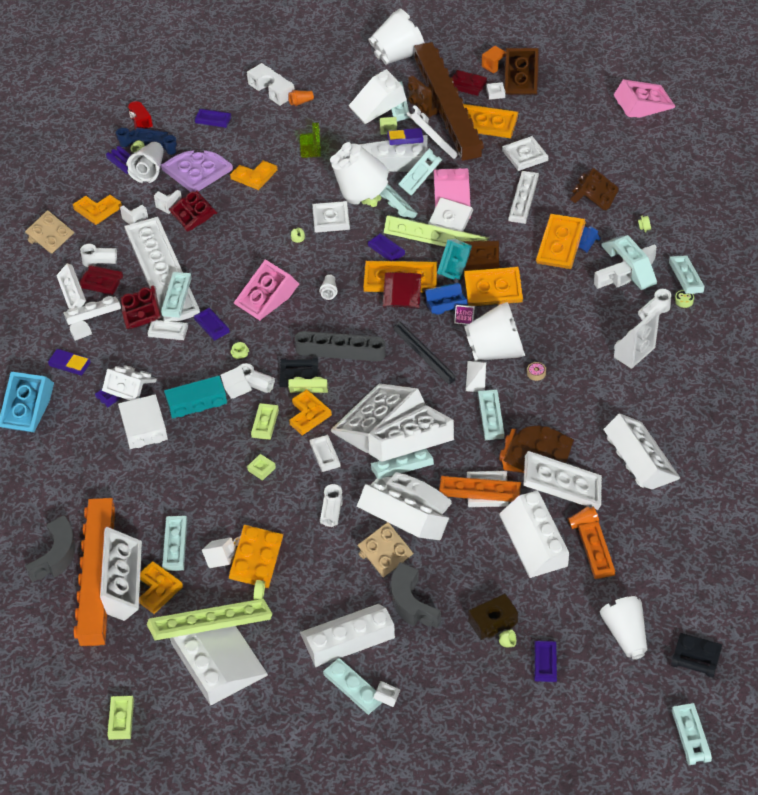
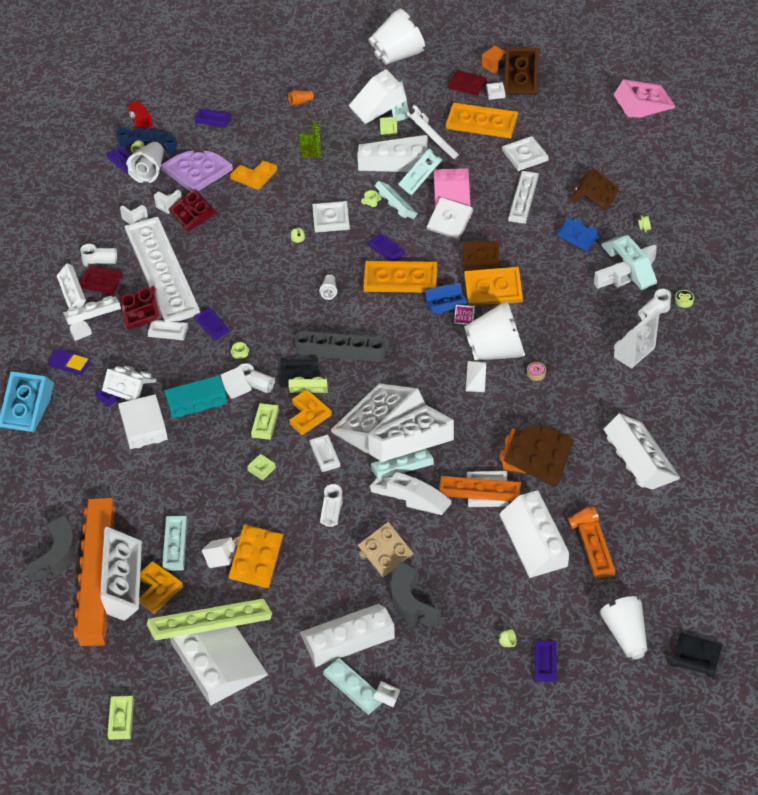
(49, 232): tan hinge -> none
(98, 211): light orange plate -> none
(176, 294): light aqua plate -> none
(259, 589): yellowish green tile -> none
(263, 77): white arch -> none
(266, 290): bright pink slope -> none
(358, 173): white cone -> none
(402, 290): dark red slope -> none
(402, 512): white wedge -> none
(405, 136): dark purple tile -> none
(421, 97): reddish brown bracket -> none
(424, 353): black axle -> none
(426, 232): yellowish green plate -> none
(448, 101): reddish brown brick -> none
(454, 259): teal hinge -> none
(491, 414): light aqua plate -> none
(499, 608): dark brown brick -> none
(560, 241): light orange plate -> none
(562, 480): white plate -> none
(686, 274): light aqua plate -> none
(691, 733): light aqua plate -> none

